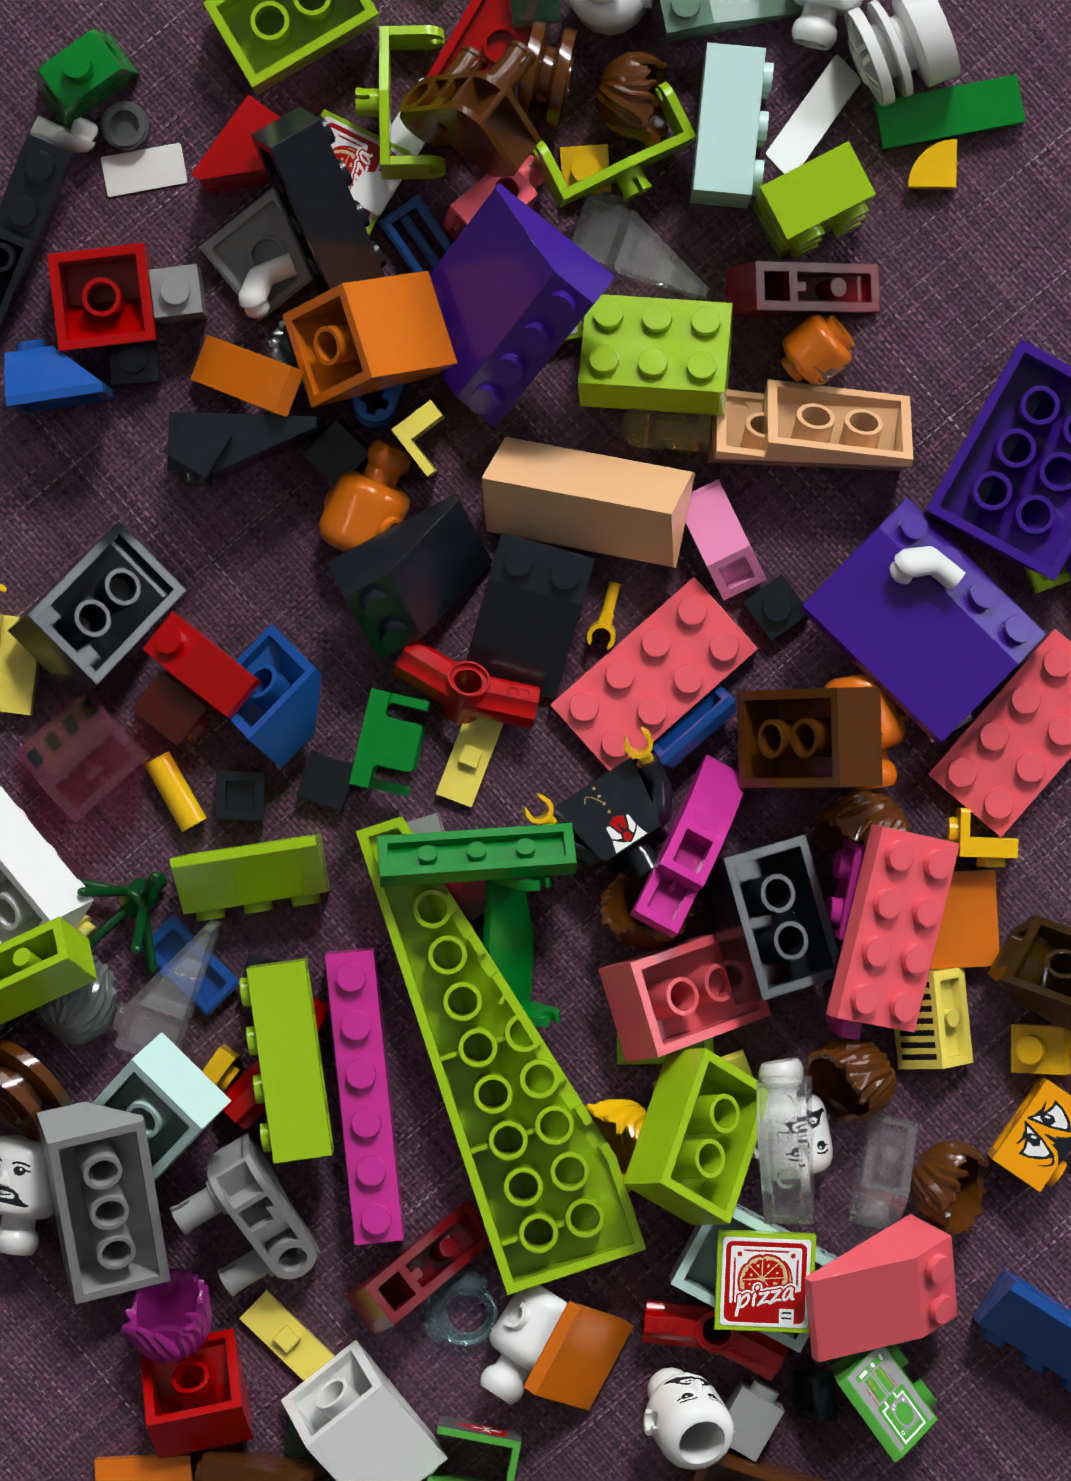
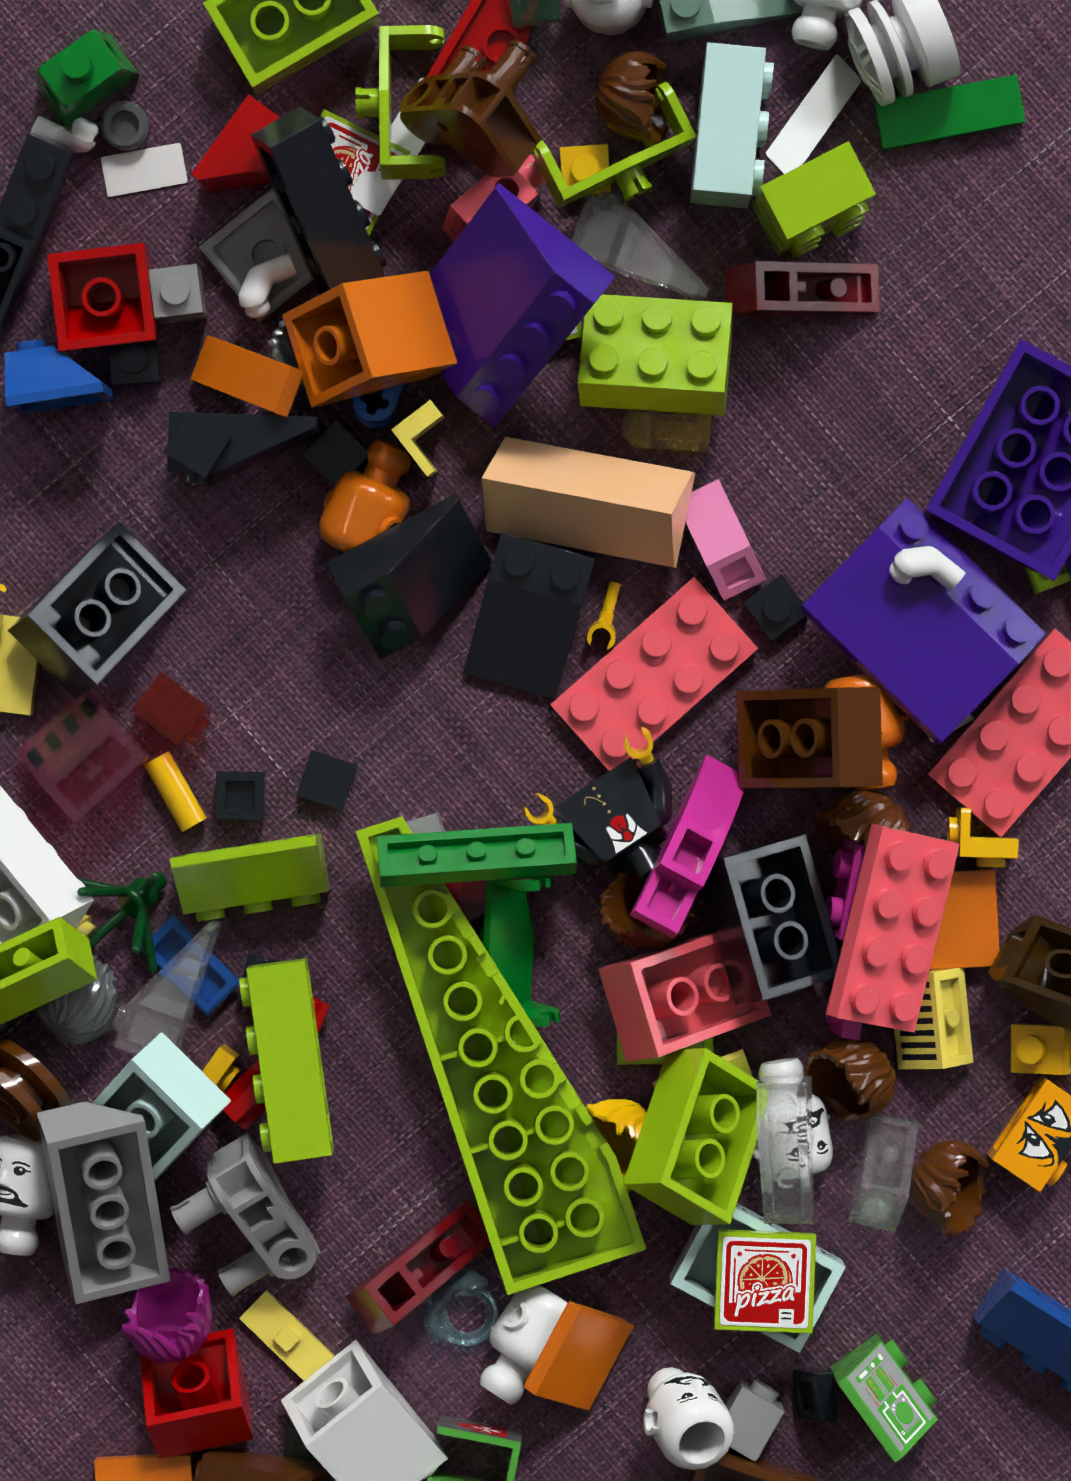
(201, 665): red slope -> none
(285, 704): blue slope -> none
(365, 1095): dark pink brick -> none
(387, 742): green panel -> none
(402, 214): blue tile -> none
(466, 688): red piece -> none
(469, 760): light yellow piece -> none
(550, 76): reddish brown wheel -> none
(683, 1326): red piece -> none
(694, 726): blue tile -> none
(813, 428): light nougat slope -> none
(817, 349): orange head -> none
(882, 1291): coral slope -> none
(935, 167): yellow tile -> none

